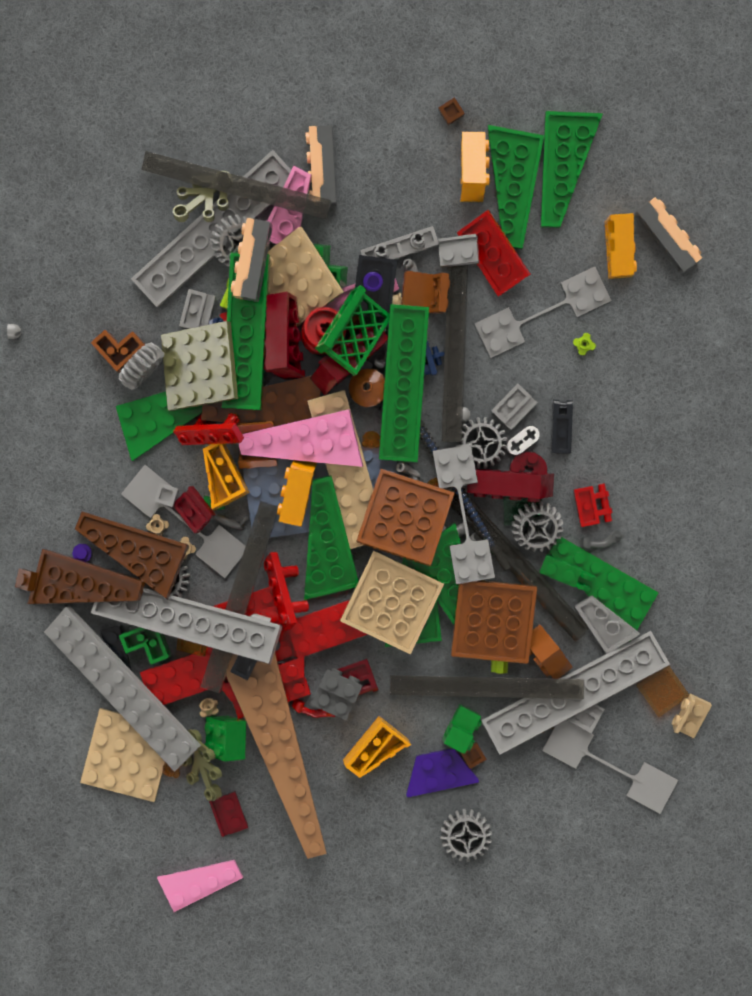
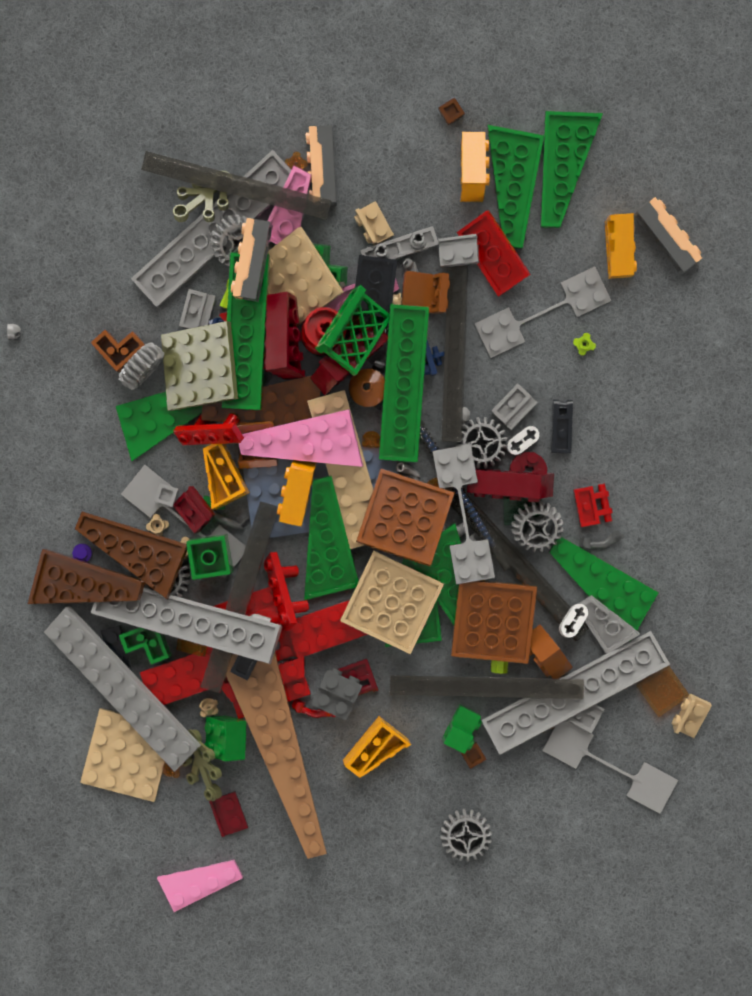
(26, 579): reddish brown plate -> none
(209, 556): none -> green brick
(296, 158): none -> clear orange plate
(373, 223): none -> tan bracket
(373, 281): dark purple plate -> none
(439, 772): dark purple wing -> none
(566, 572): green hinge -> none
(577, 623): none -> white beam

